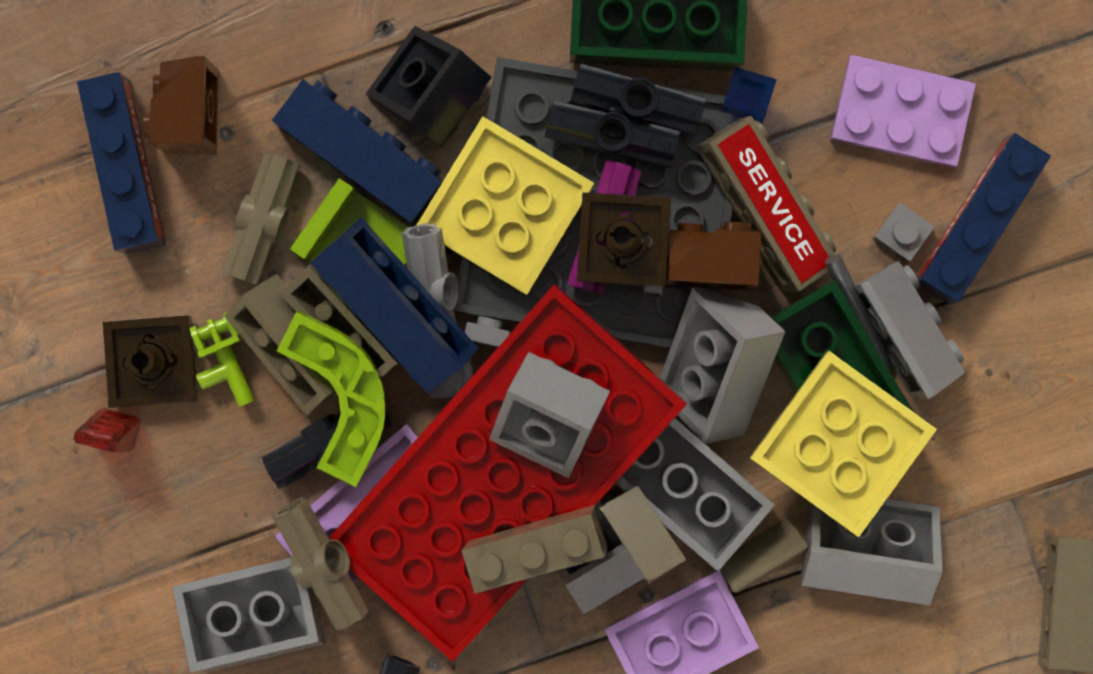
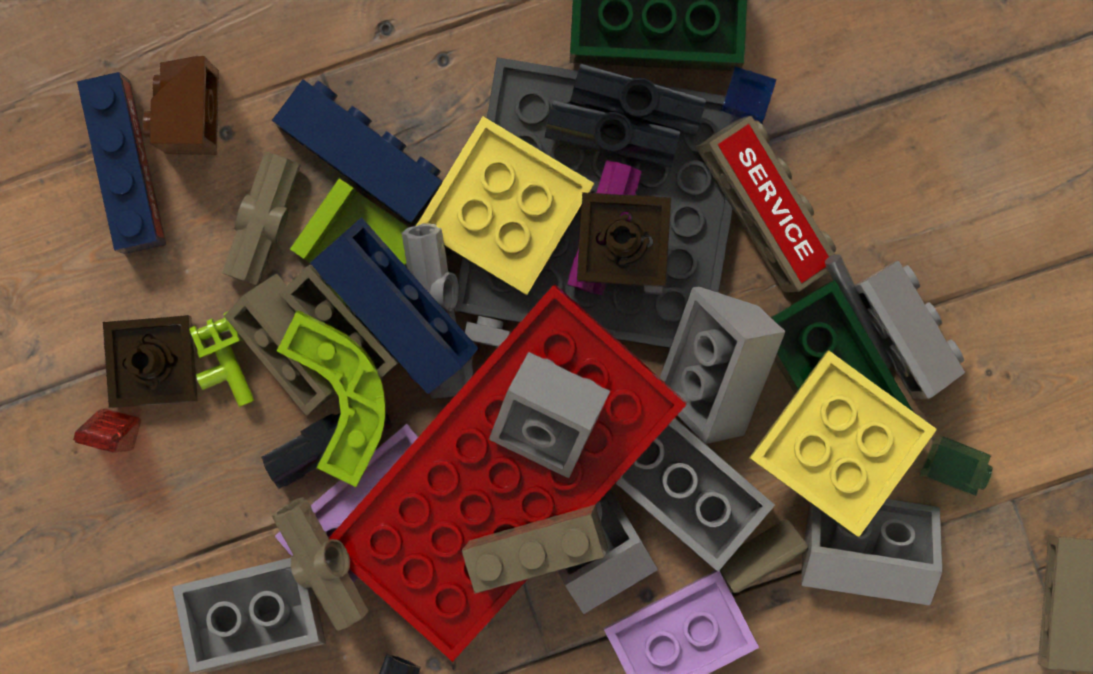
(429, 85): black slope -> none
(643, 534): dark tan slope -> none
(714, 260): reddish brown slope -> none
(902, 111): lavender plate -> none
(903, 232): light grey plate -> none
(957, 466): none -> clear green brick
(982, 218): dark blue brick -> none

